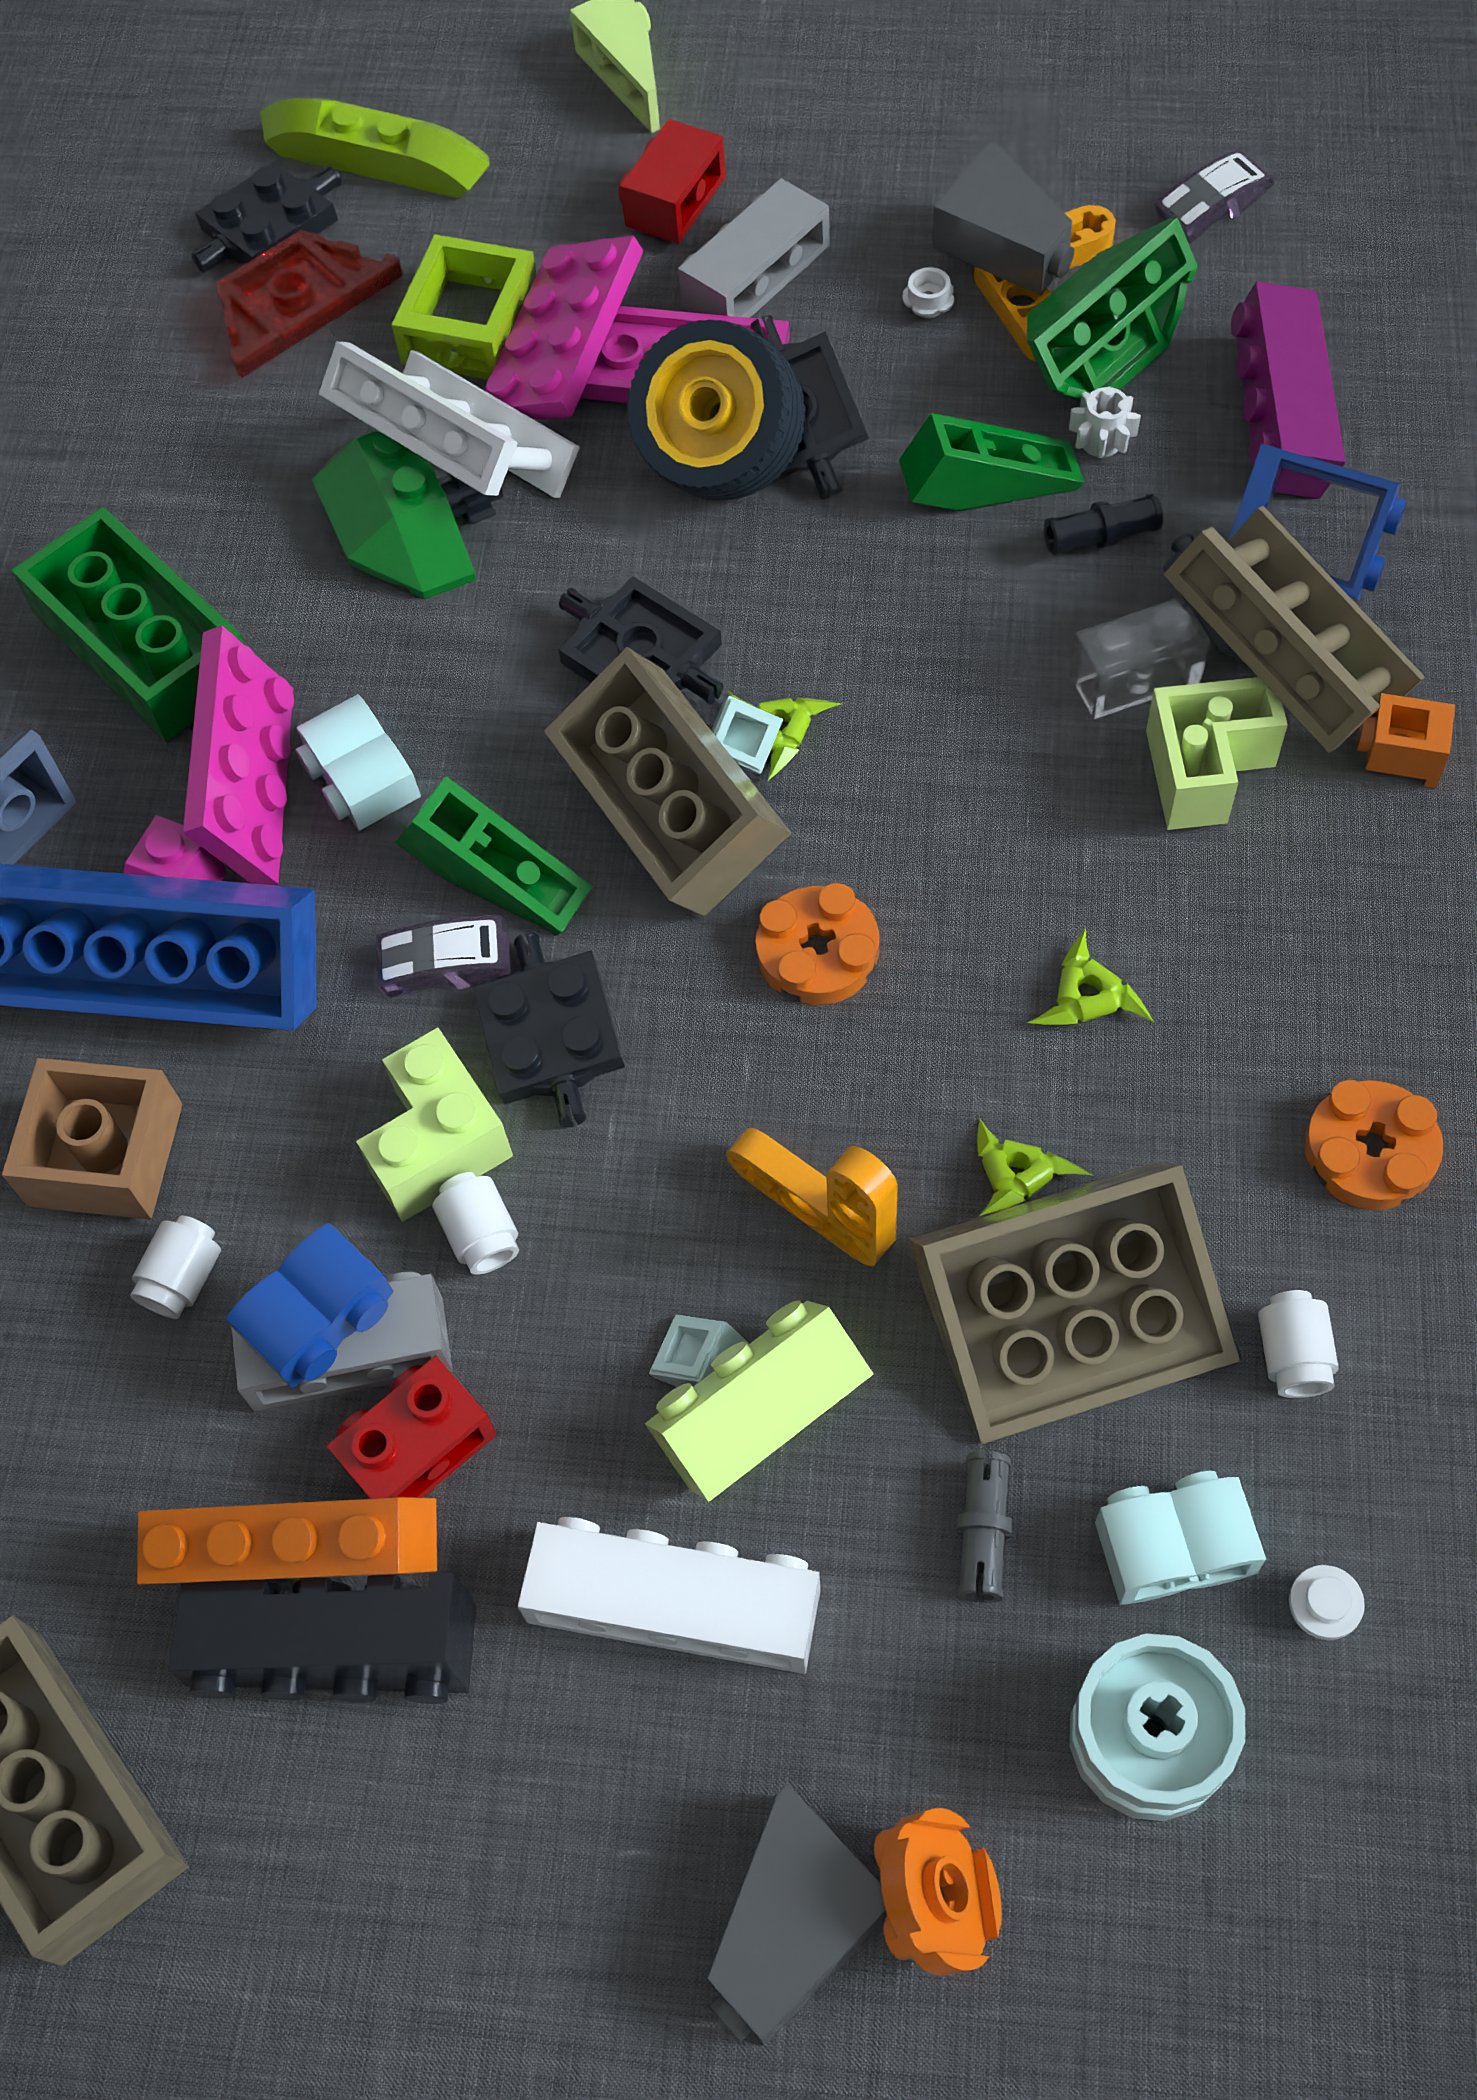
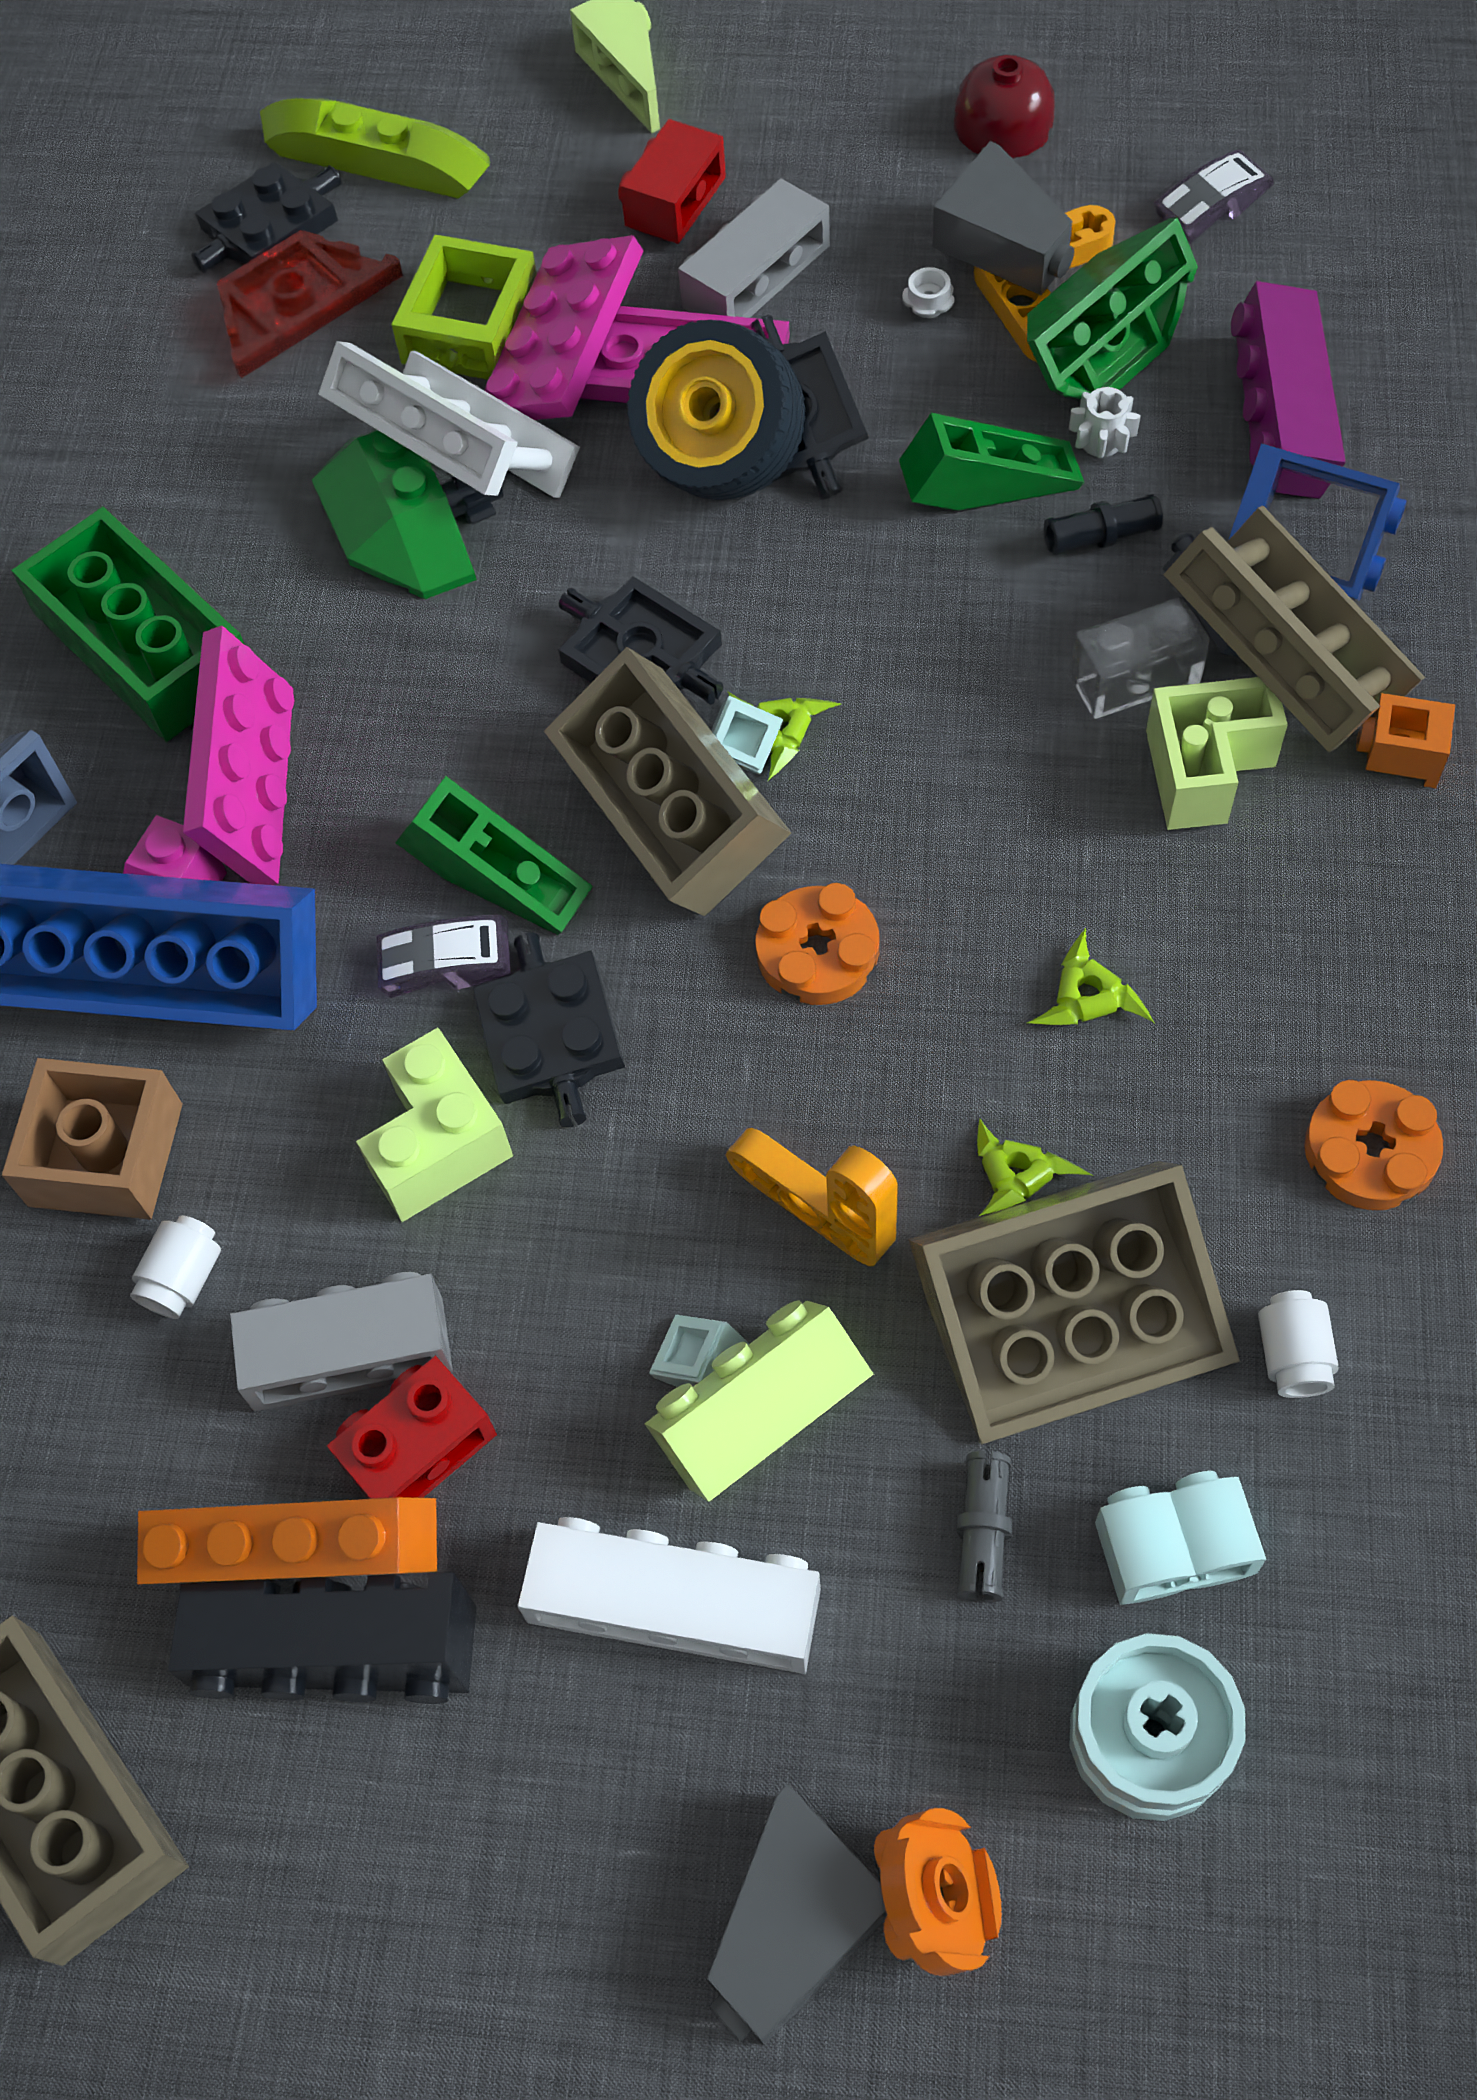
(311, 1306): blue brick -> none
(358, 763): light aqua brick -> none
(476, 1222): white brick -> none
(1007, 104): none -> dark red cylinder
(1326, 1602): white plate -> none

